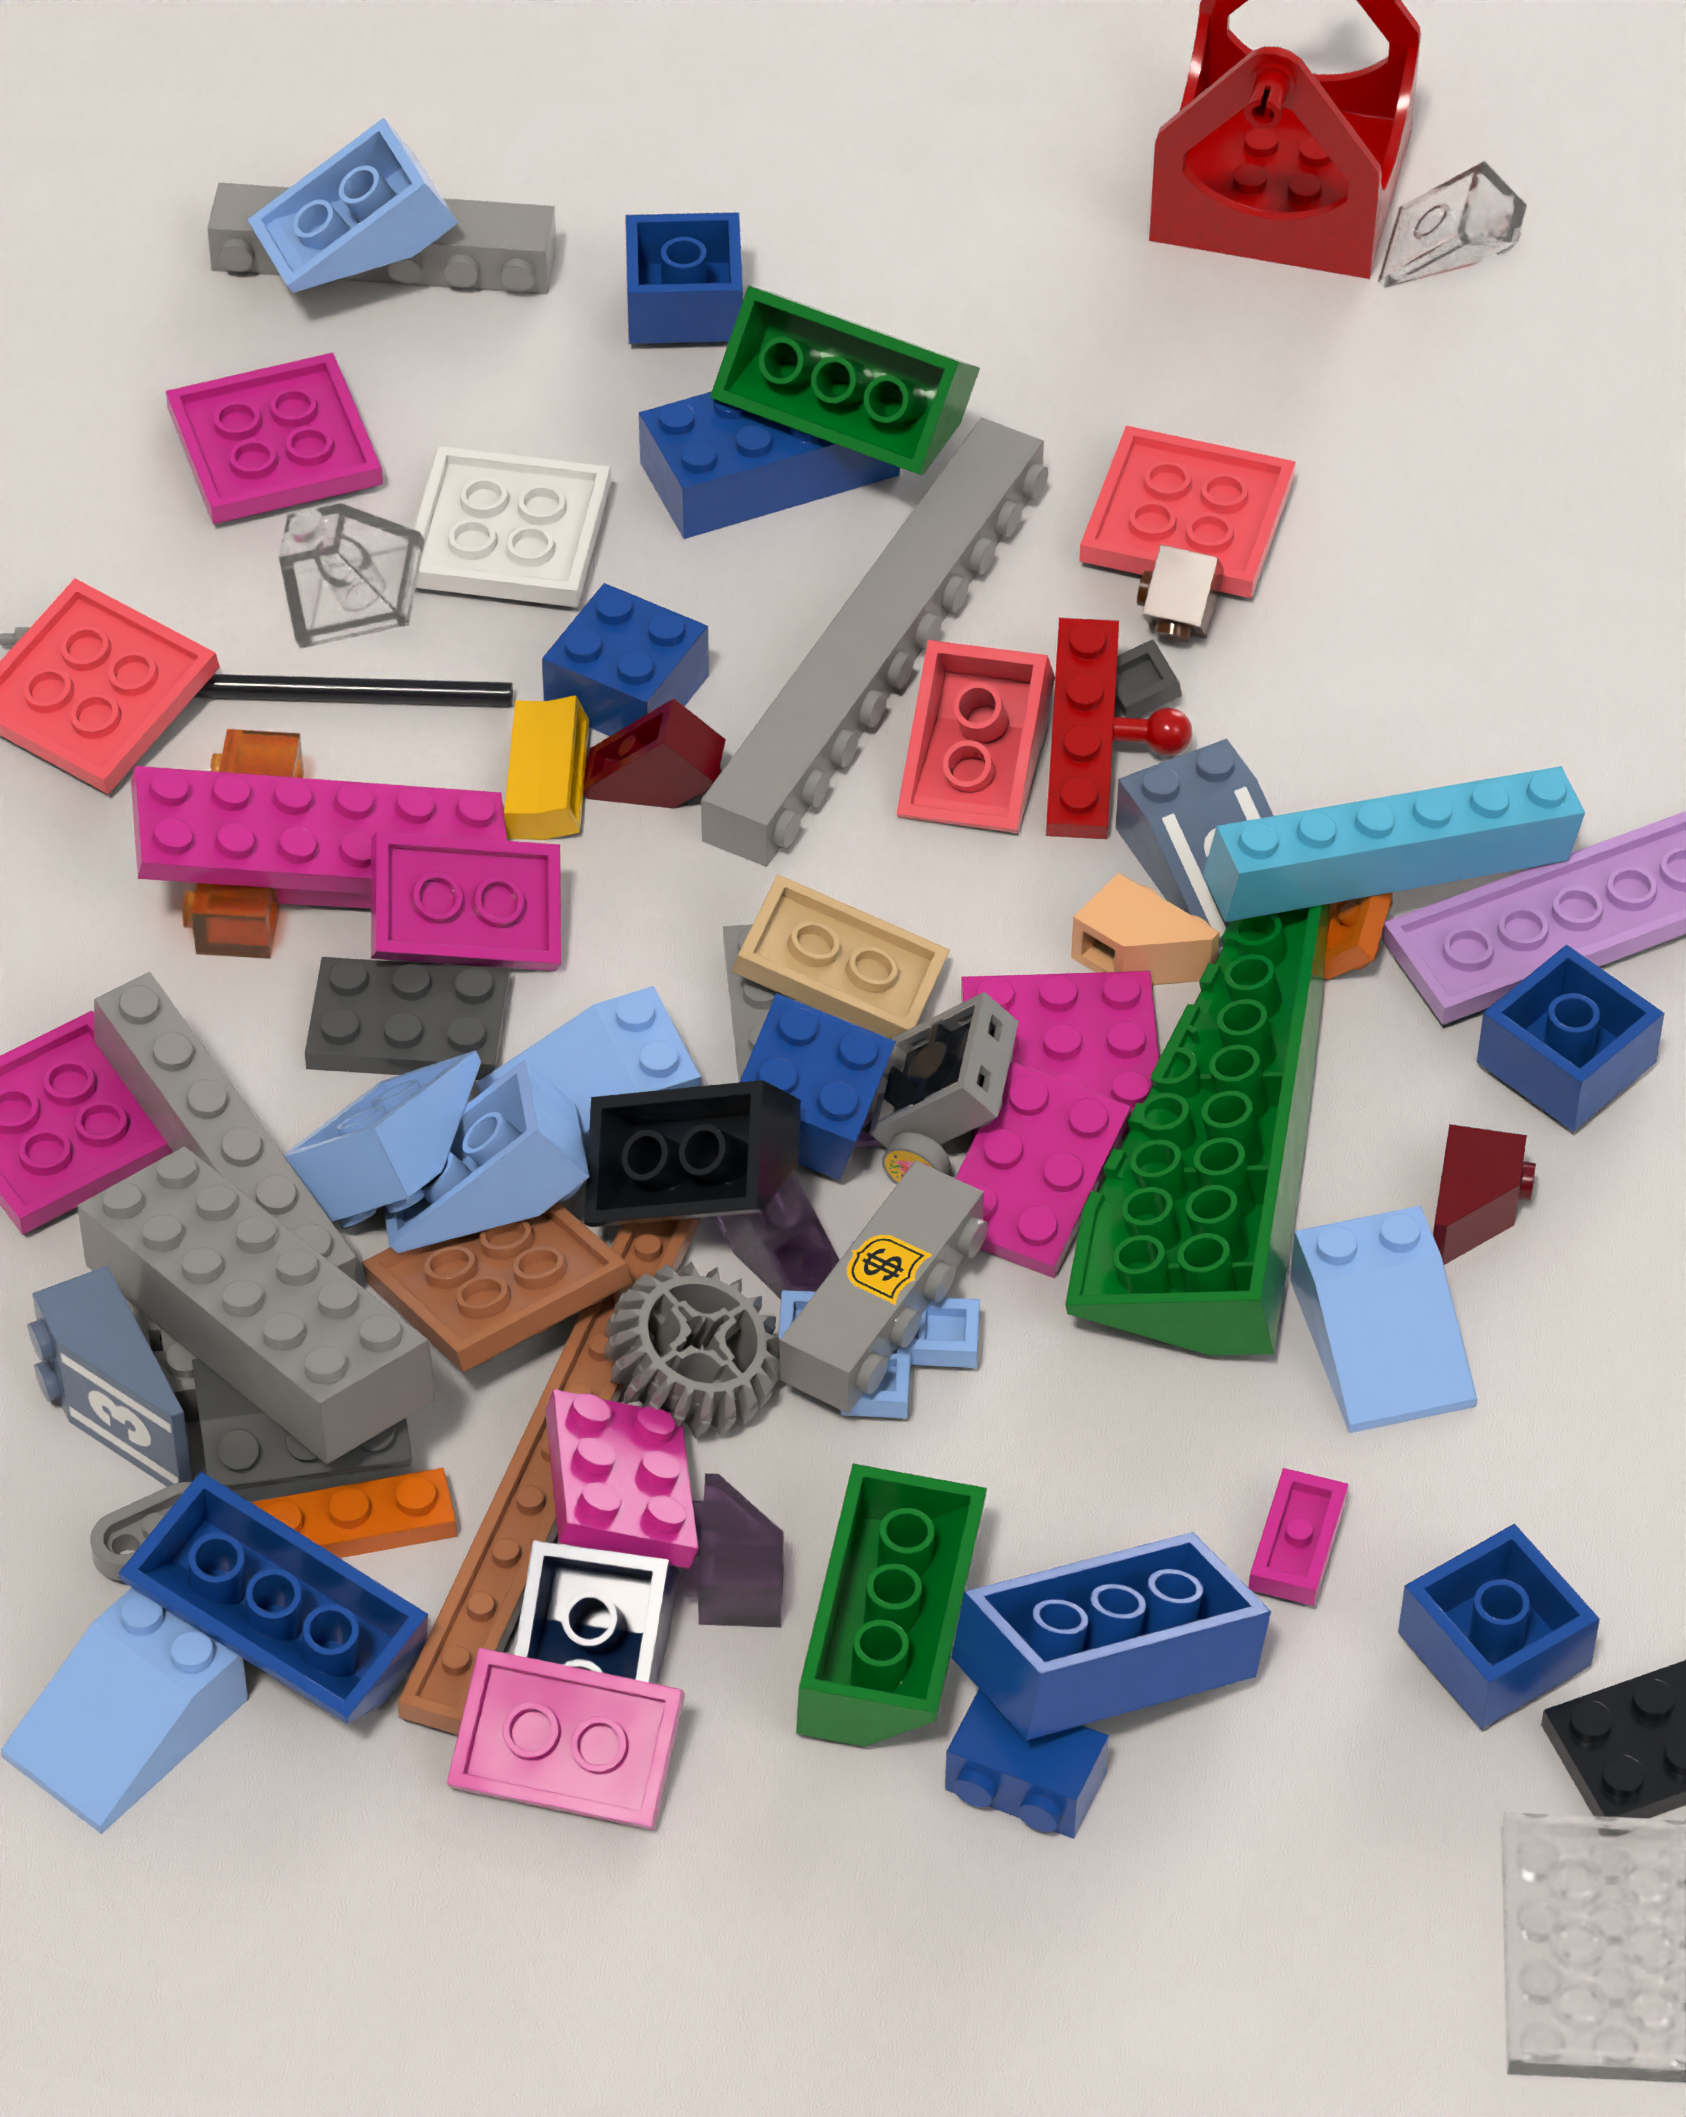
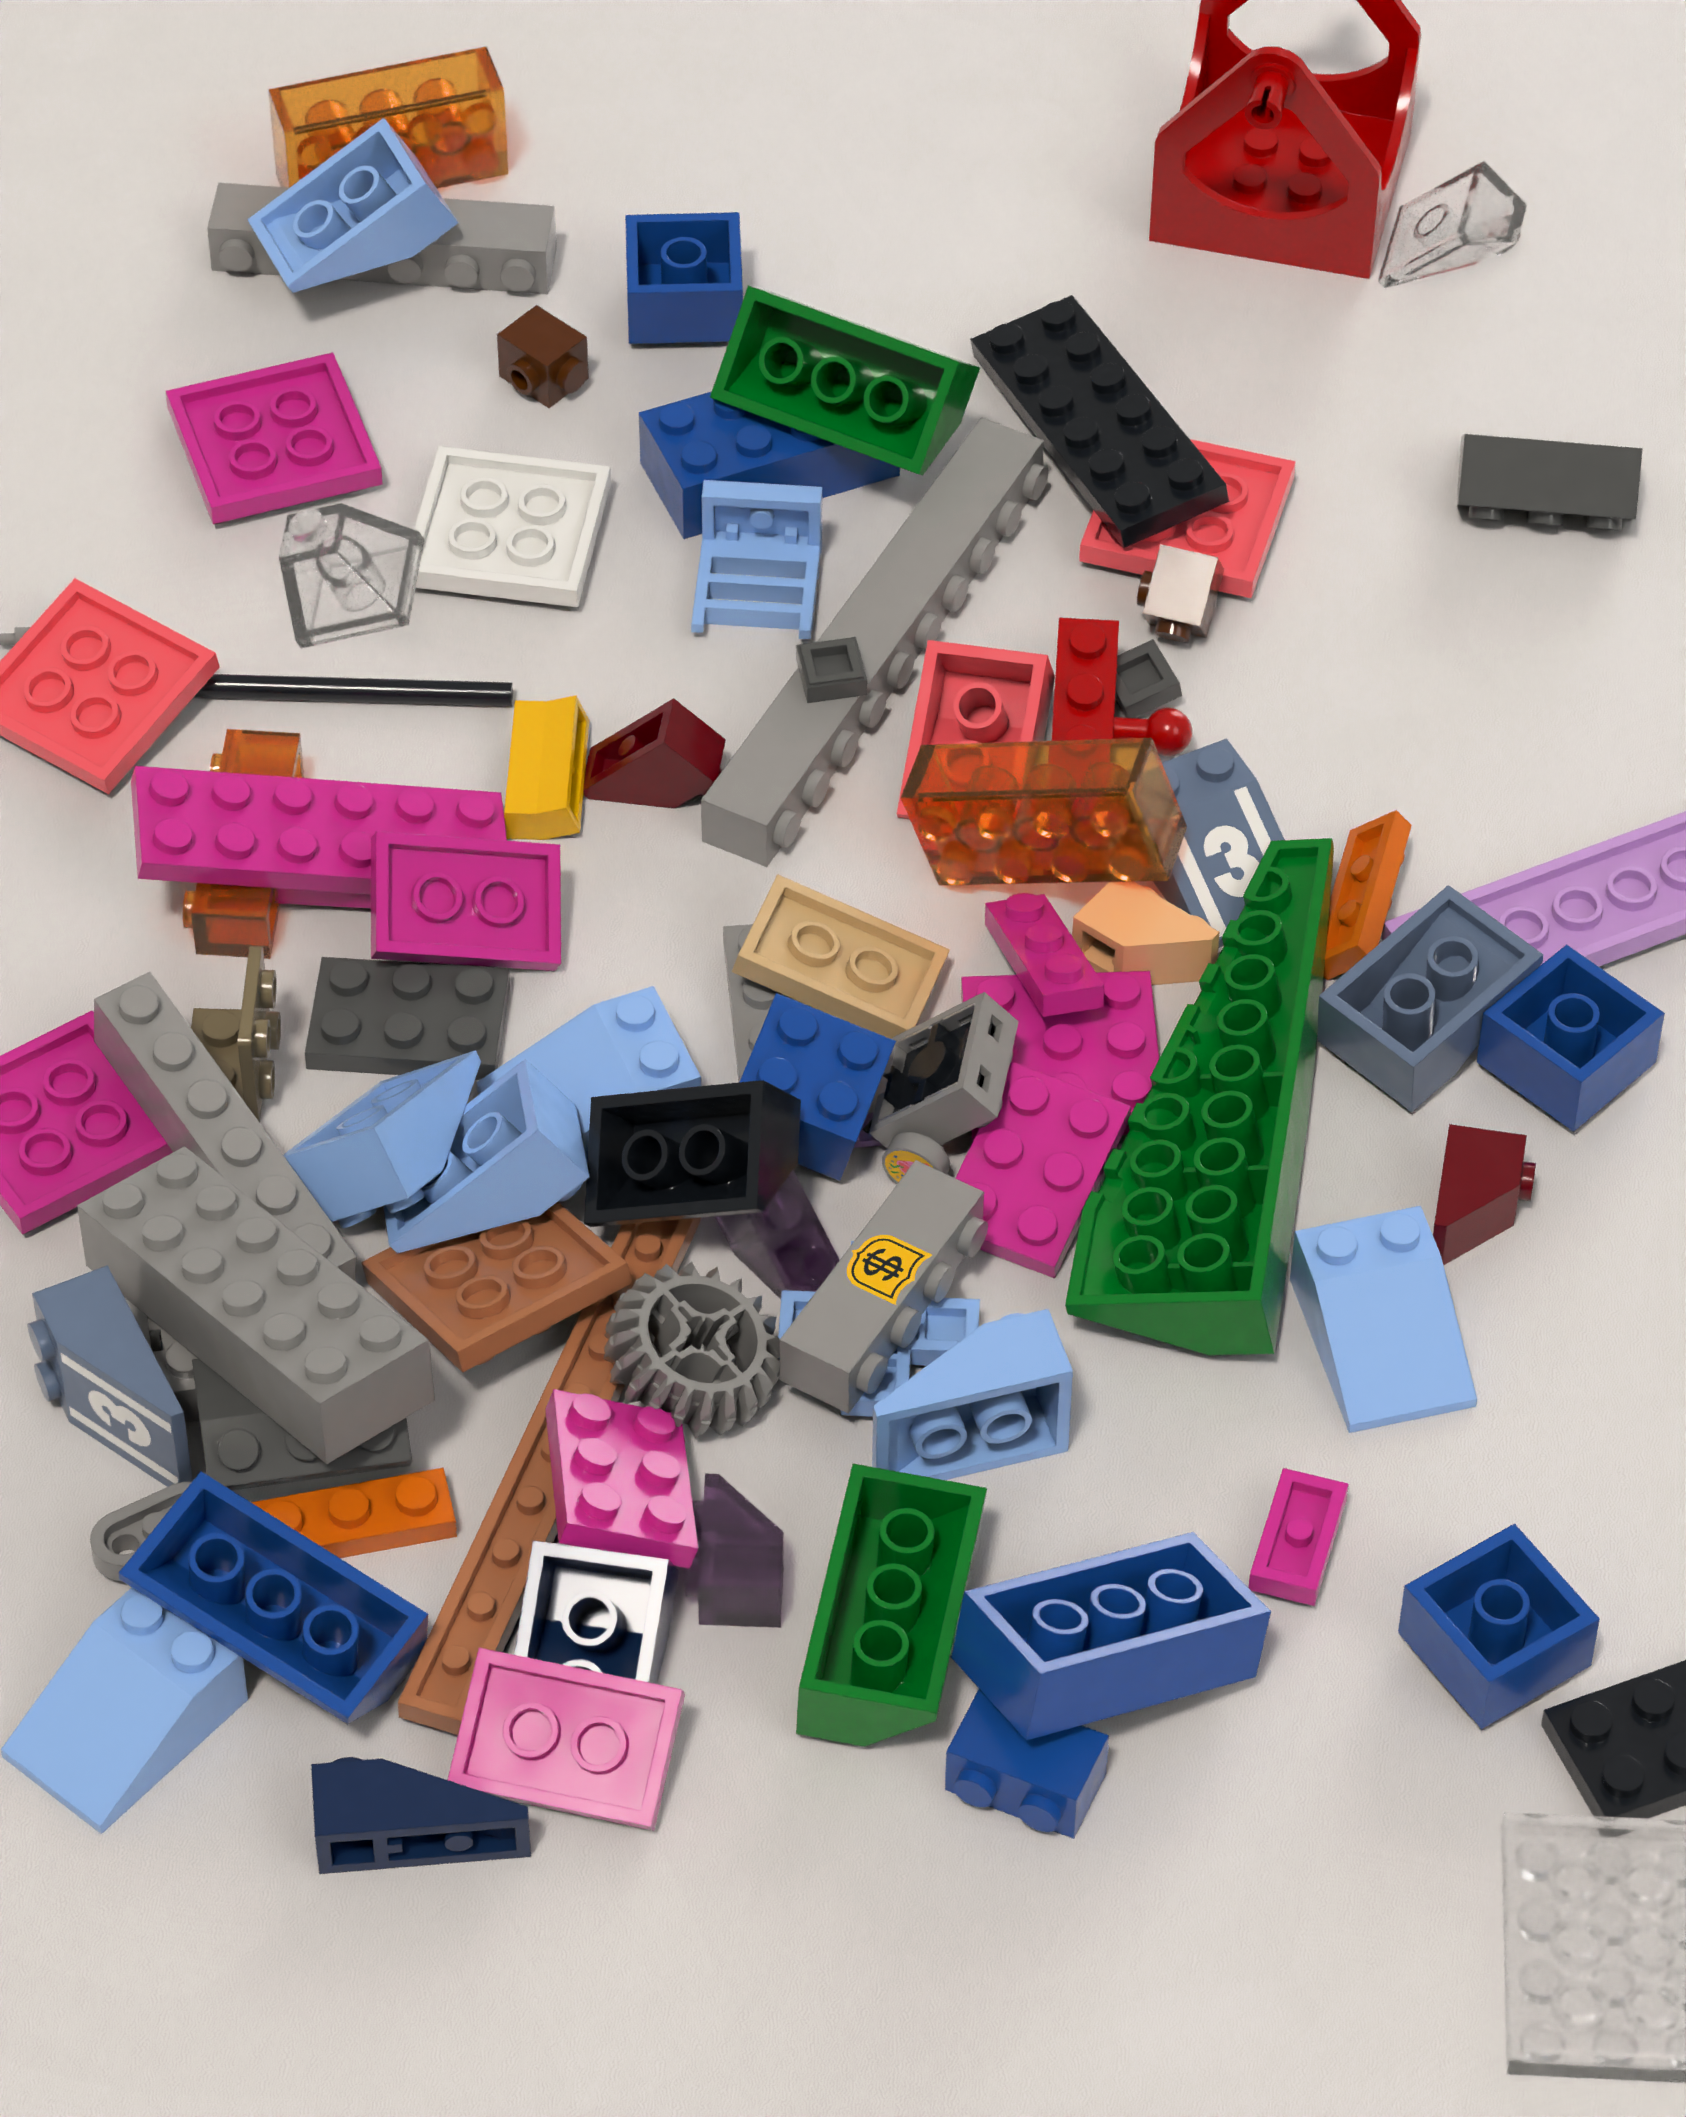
(244, 1036): none -> dark tan bracket
(400, 1817): none -> dark blue slope
(439, 105): none -> clear orange brick
(542, 356): none -> reddish brown brick
(626, 659): blue brick -> none
(759, 534): none -> light blue plate
(831, 669): none -> dark grey tile
(980, 1404): none -> light blue slope
(1044, 812): none -> clear orange brick
(1044, 954): none -> dark pink plate
(1099, 421): none -> black plate
(1392, 843): medium azure brick -> none
(1420, 996): none -> sand blue slope
(1548, 480): none -> dark grey slope

